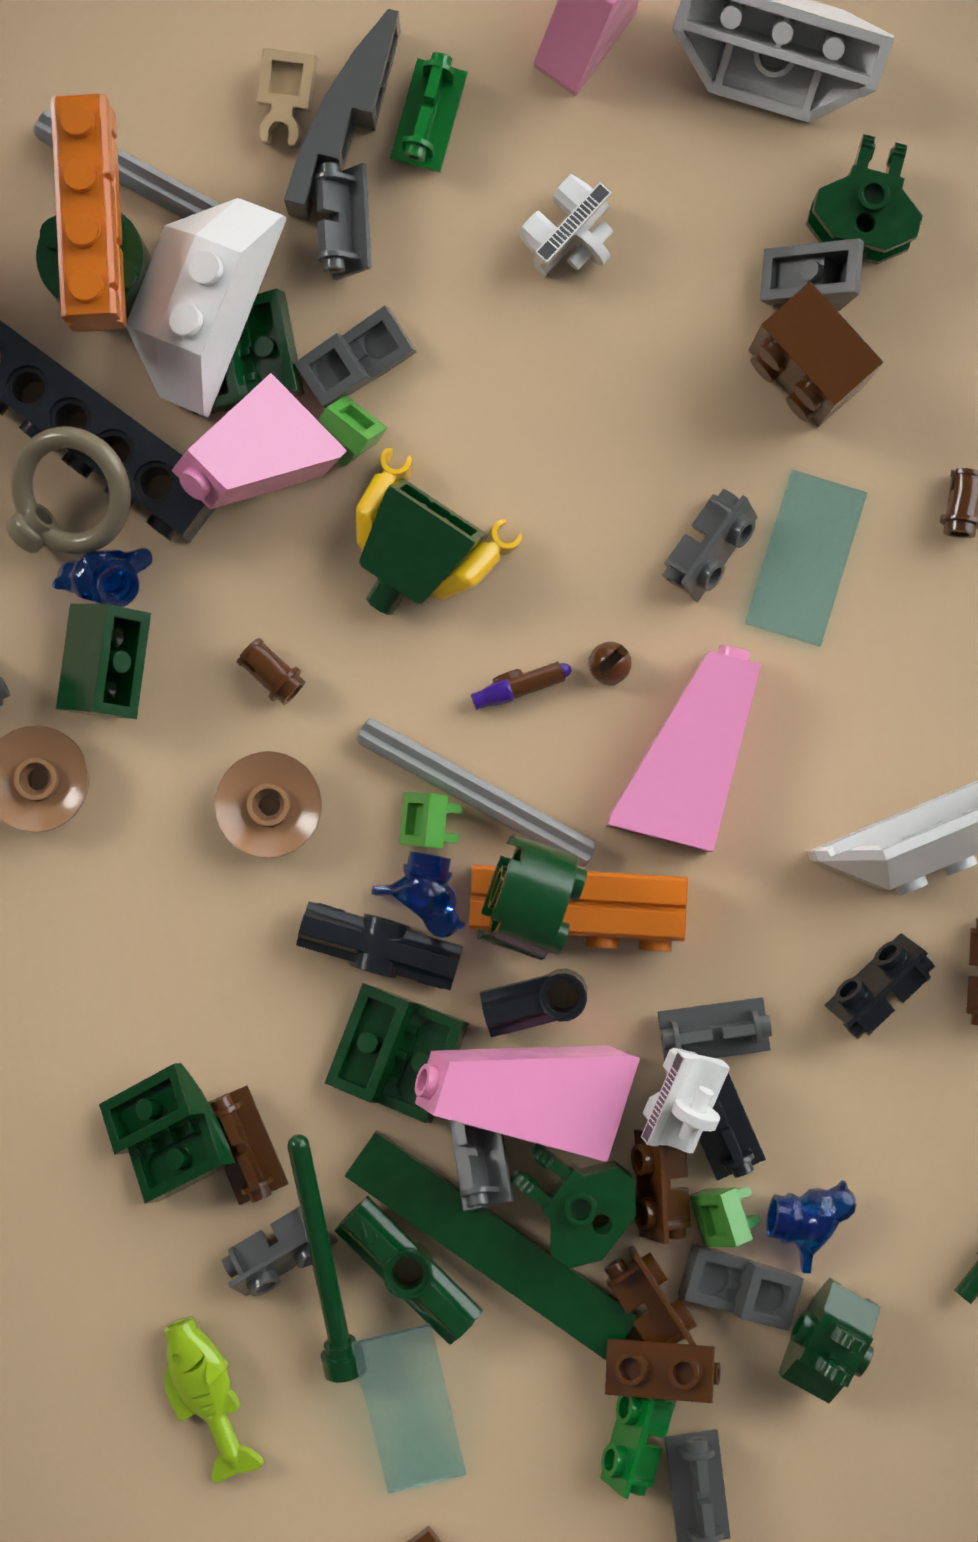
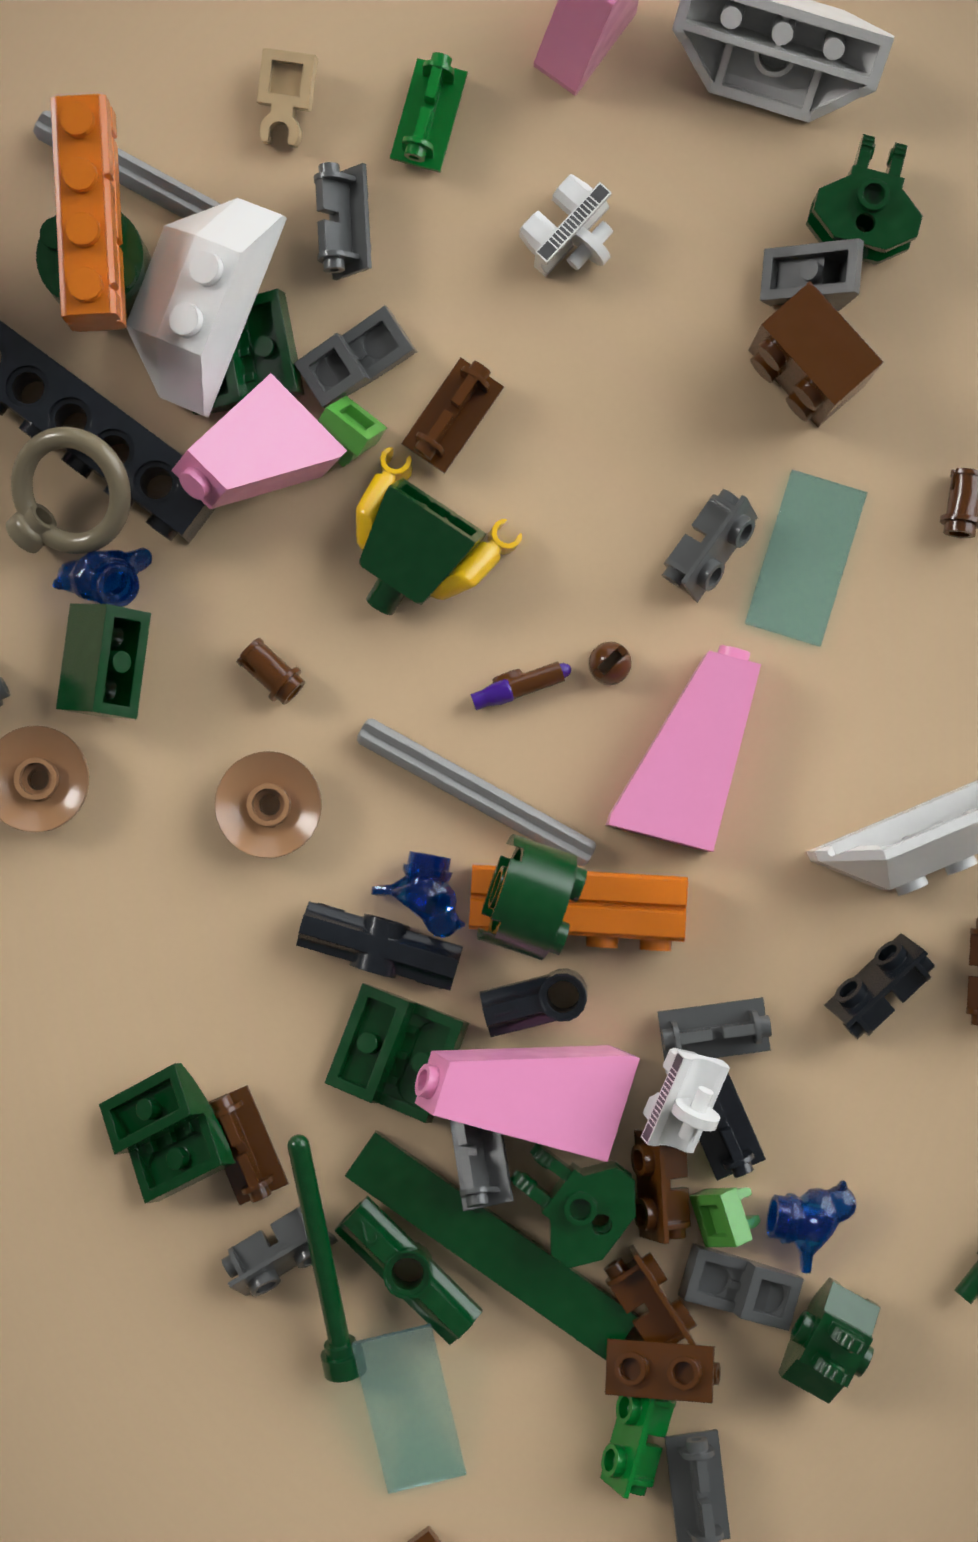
(201, 1386): lime animal -> none
(350, 102): dark grey slope -> none
(425, 820): bright green tile -> none
(453, 414): none -> reddish brown hinge

